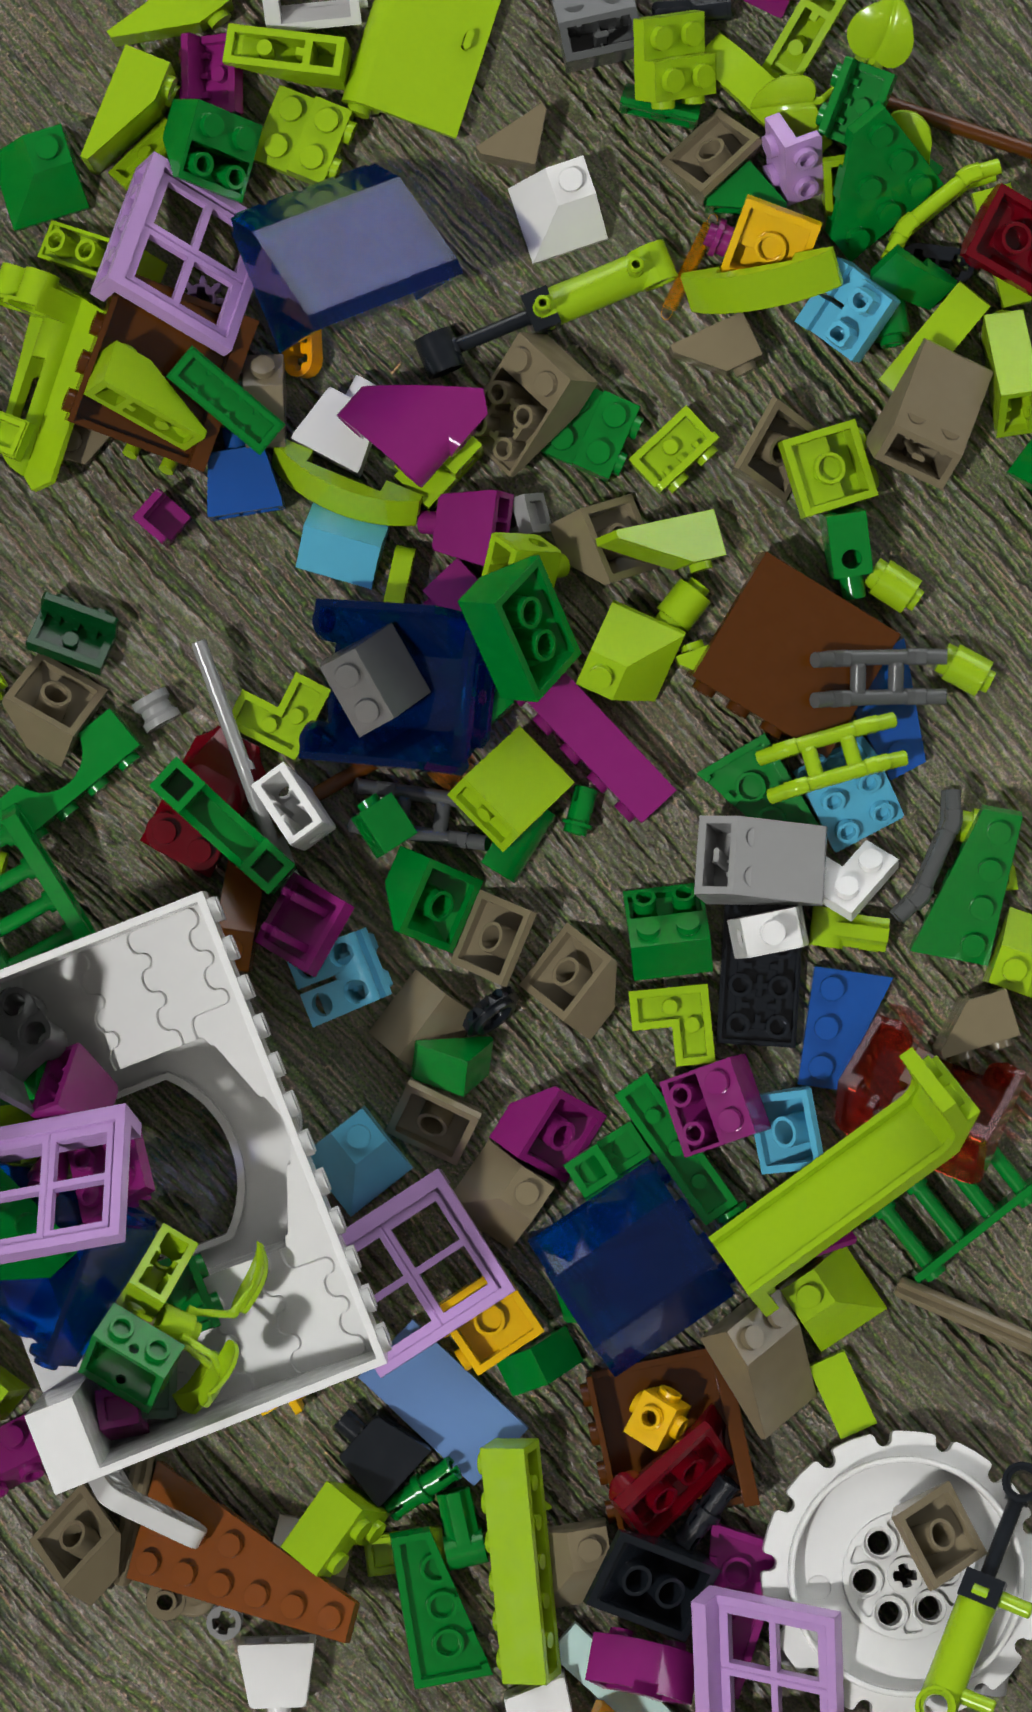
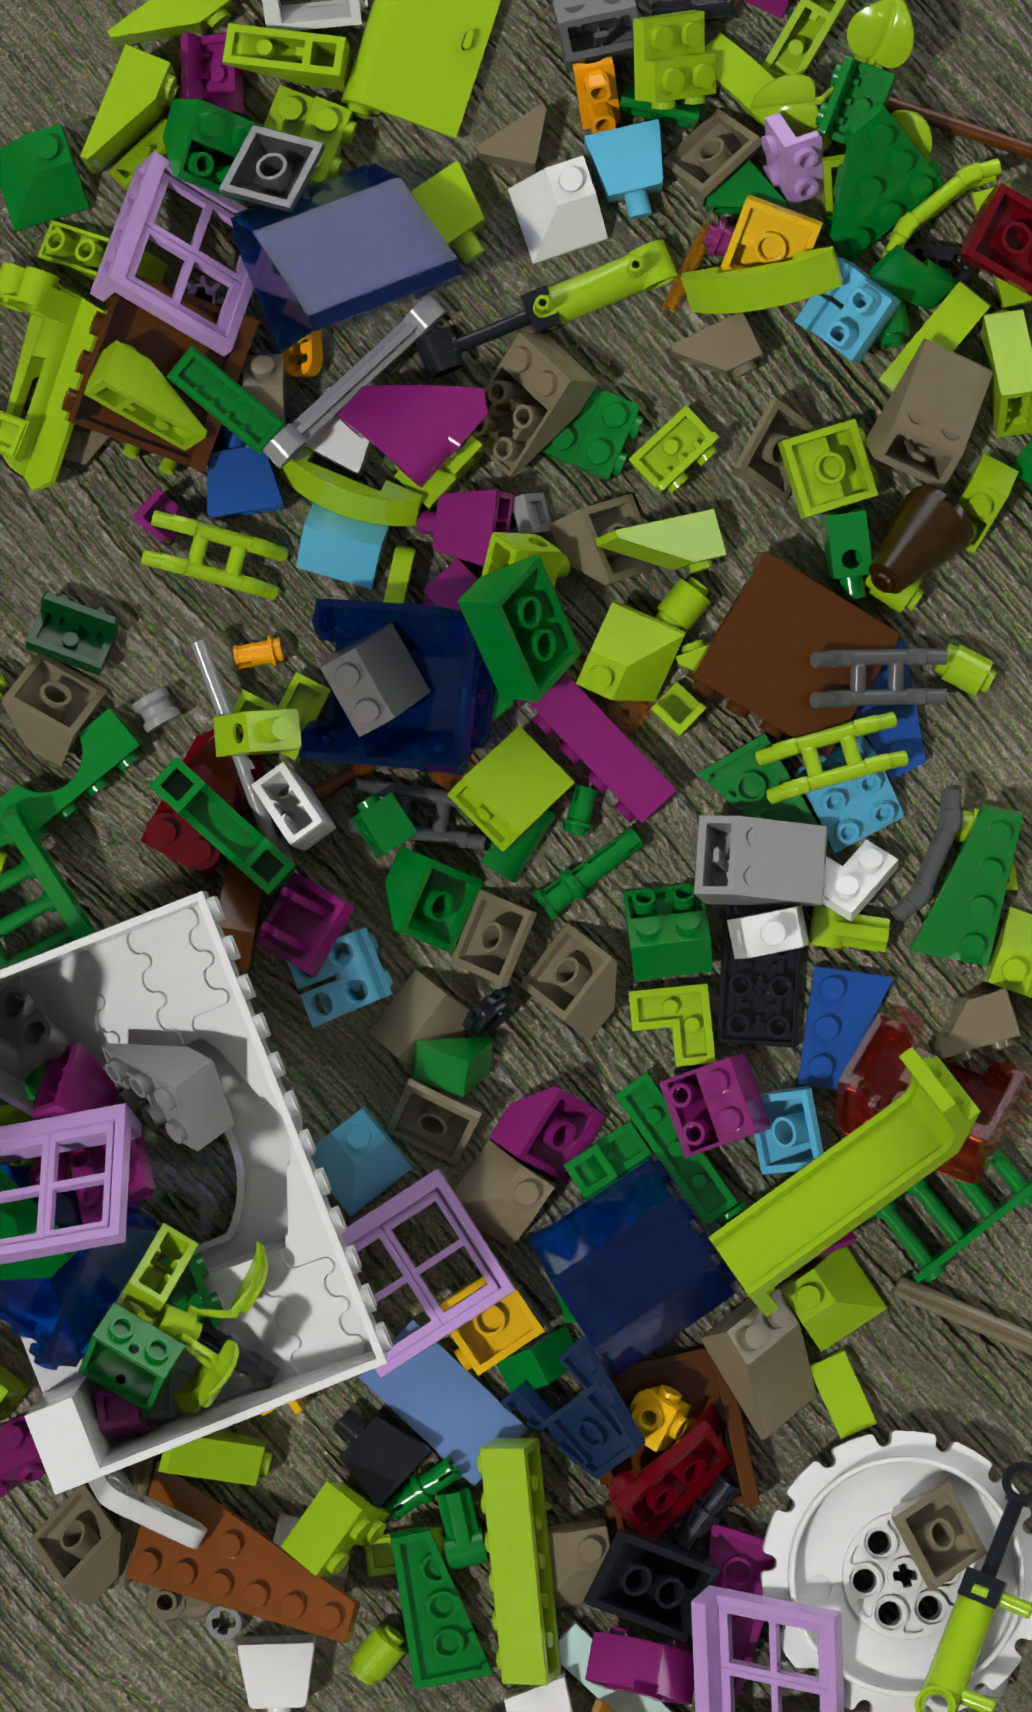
(170, 1090): none -> light grey slope
(194, 566): none -> lime piece
(220, 1457): none -> lime slope
(248, 1361): none -> black piece
(259, 653): none -> light orange pin
(262, 732): none -> lime torso
(272, 168): none -> flat silver slope
(297, 434): none -> light grey piece
(378, 1654): none -> lime brick
(453, 210): none -> lime torso
(573, 884): none -> green pin
(591, 1426): none -> dark blue wing
(597, 95): none -> light orange hips
(628, 164): none -> medium azure torso
(633, 721): none -> clear orange plate
(677, 709): none -> lime panel
(919, 539): none -> dark brown cone
(985, 495): none -> lime slope

